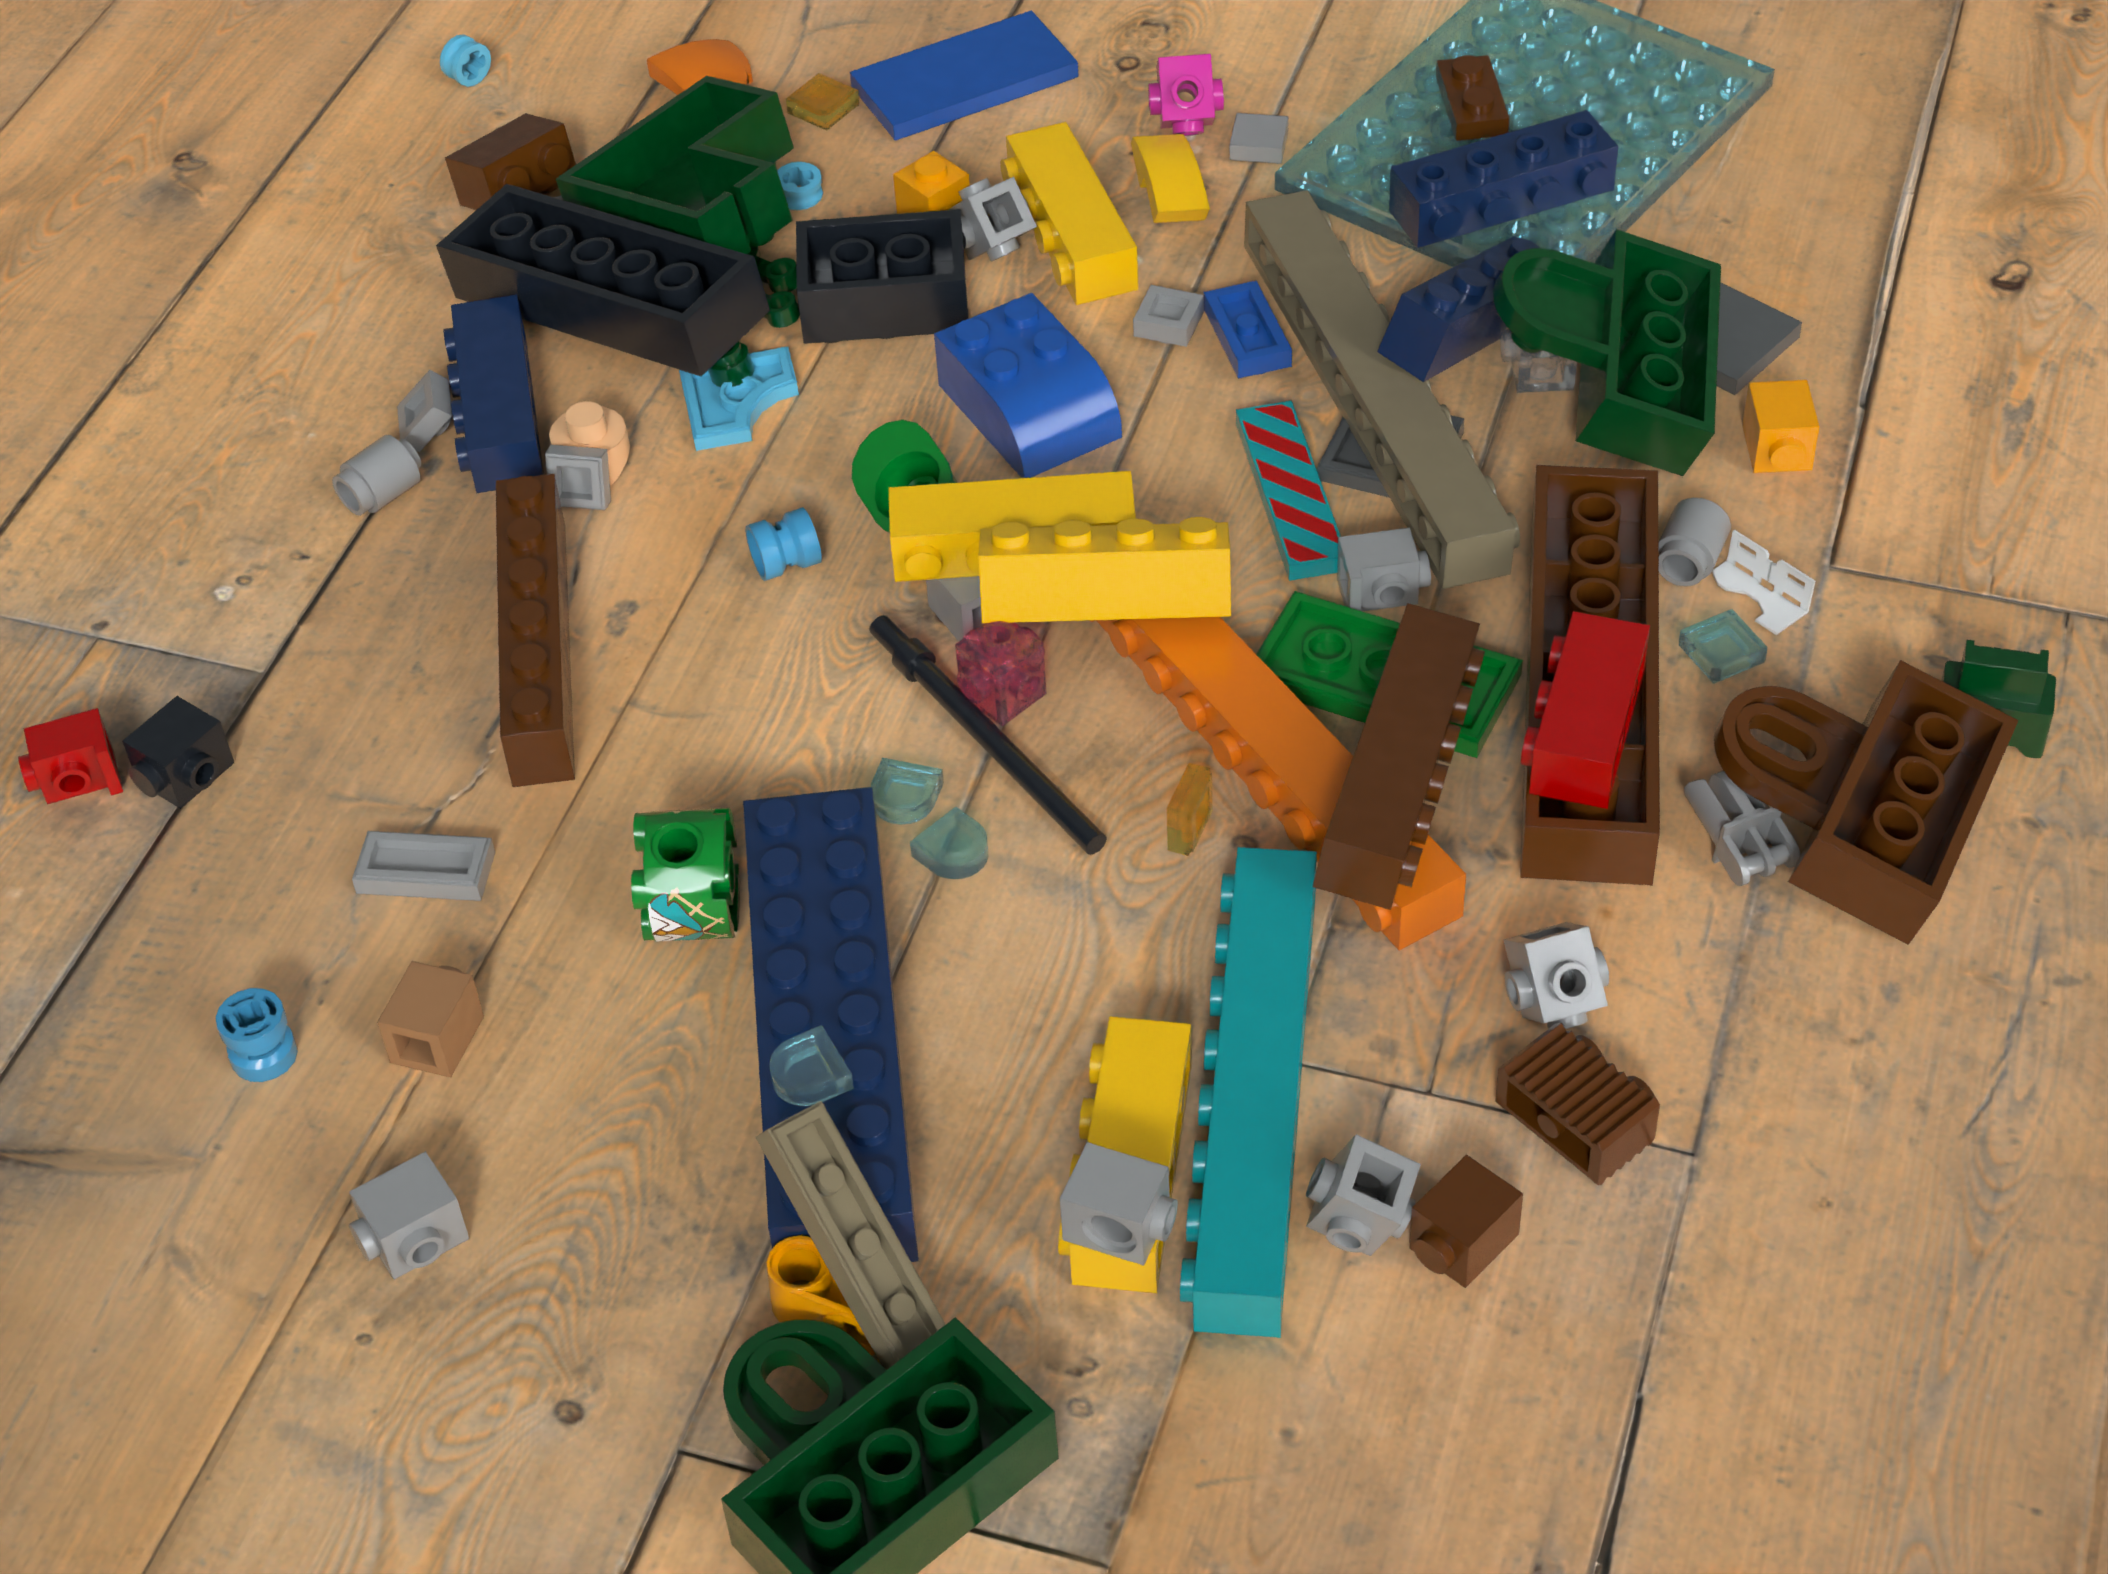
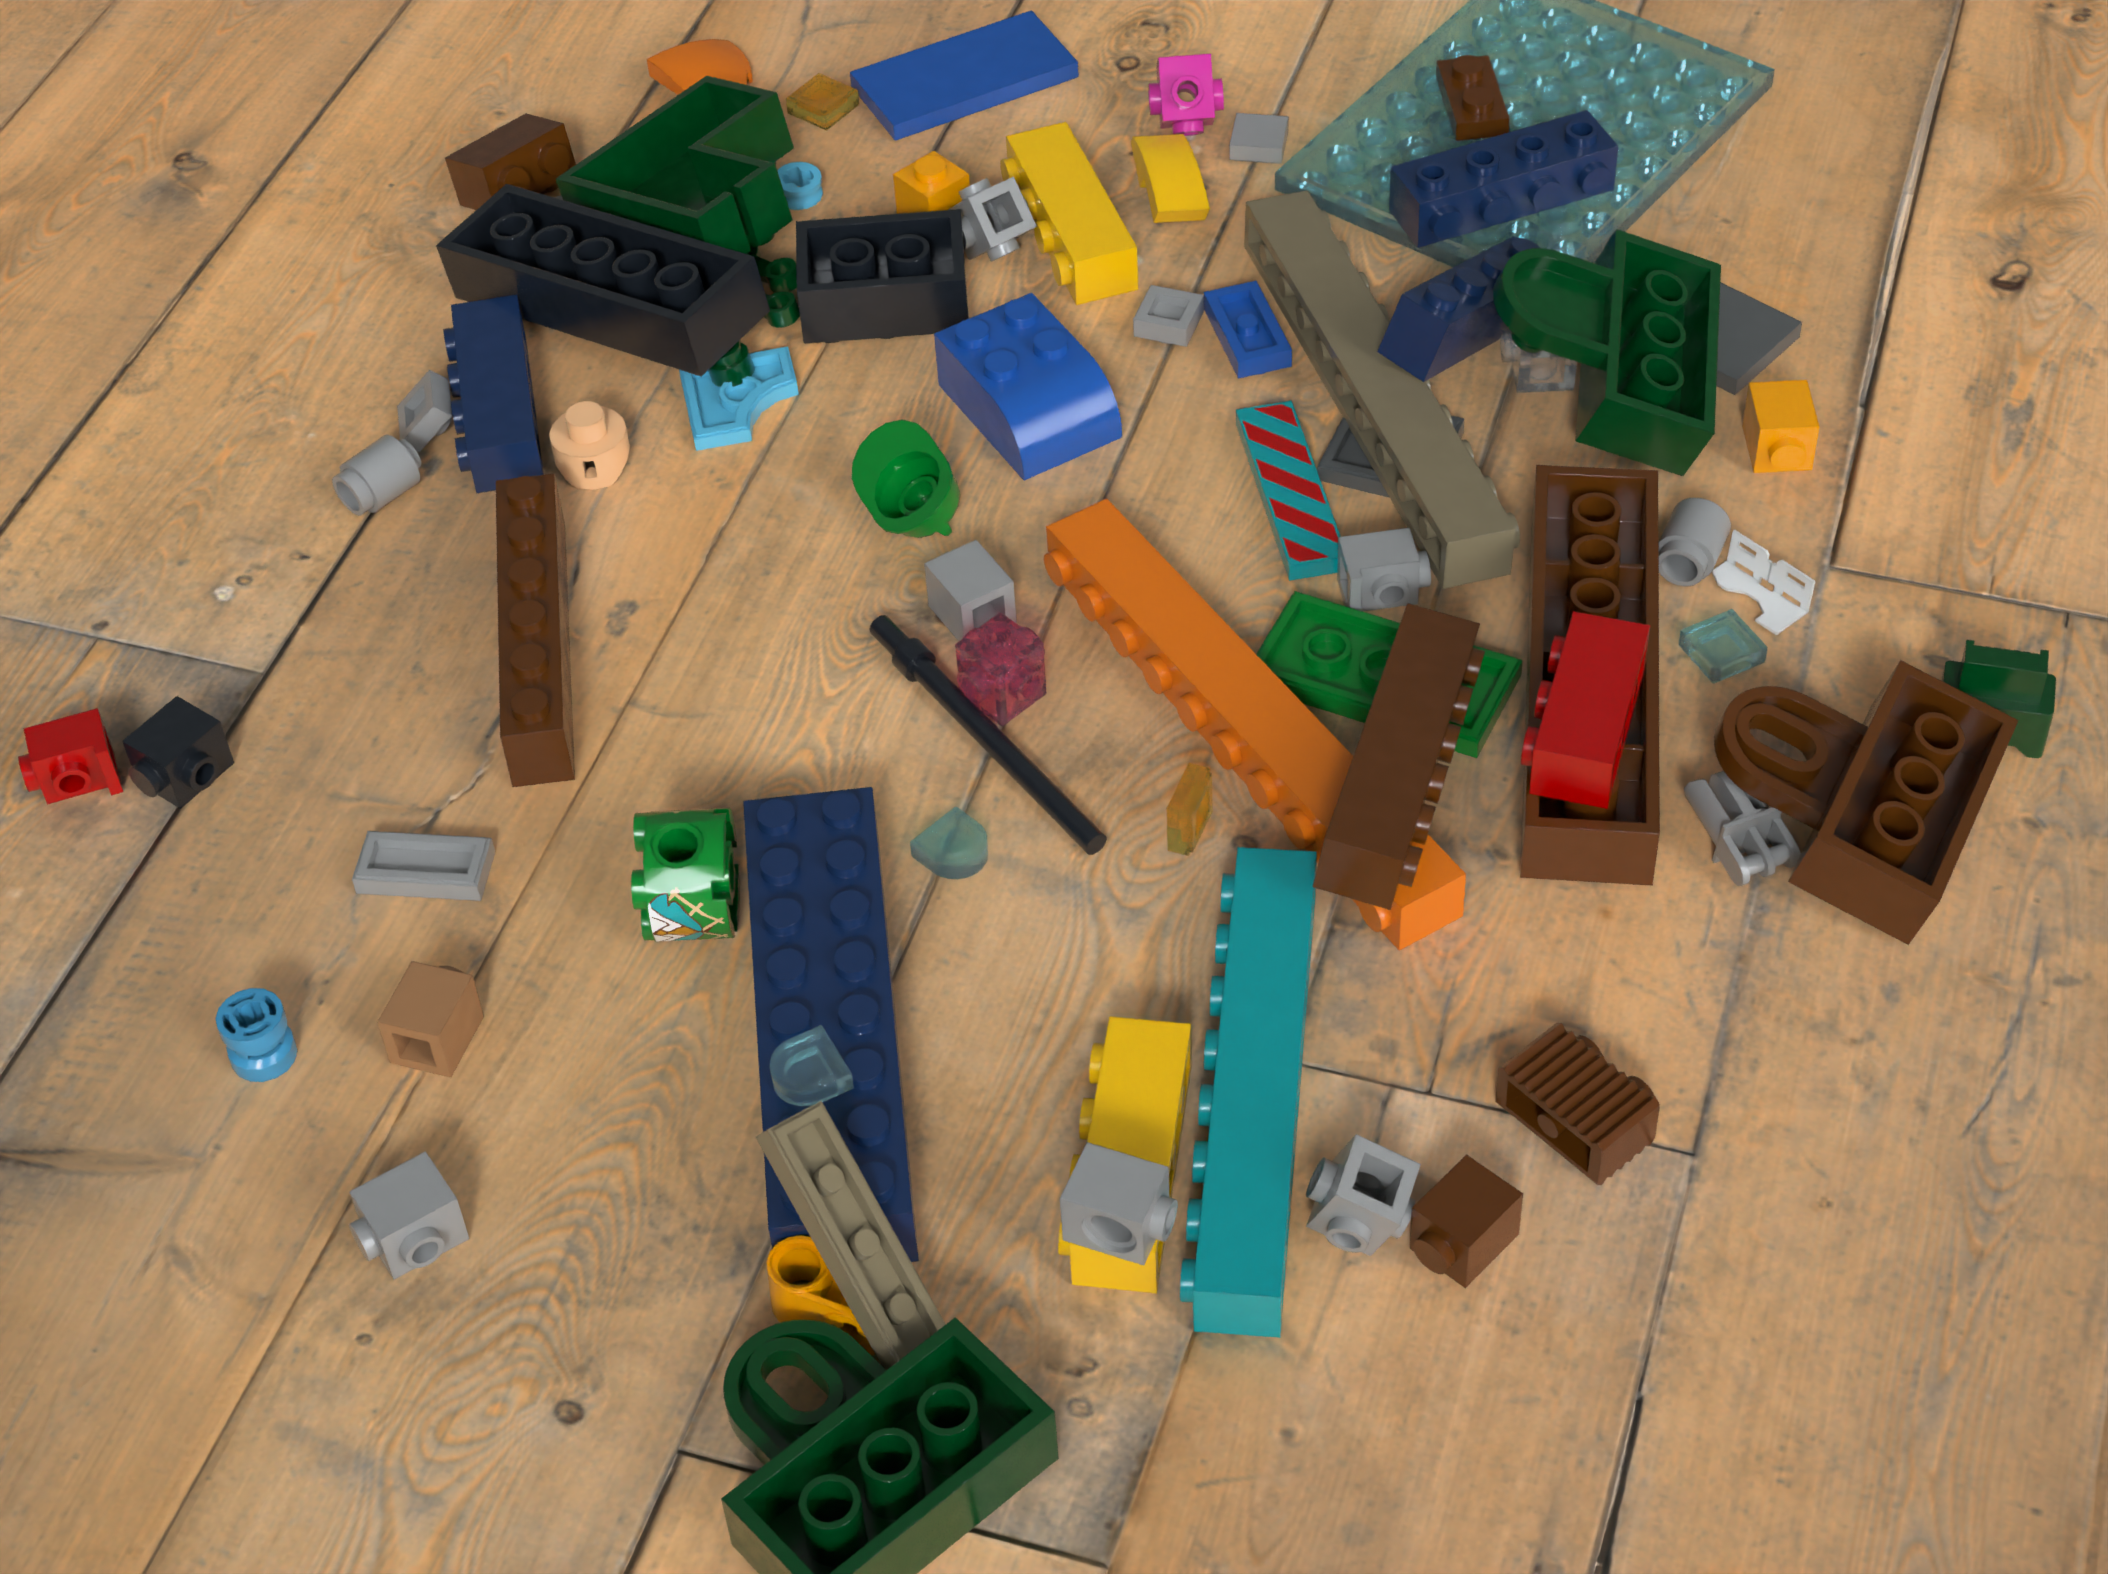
(465, 60): medium azure bush -> none
(580, 476): light grey tile -> none
(787, 543): dark azure wheel -> none
(905, 790): clear light blue tile -> none
(940, 524): yellow brick -> none
(1105, 571): yellow brick -> none
(1556, 974): light grey brick -> none

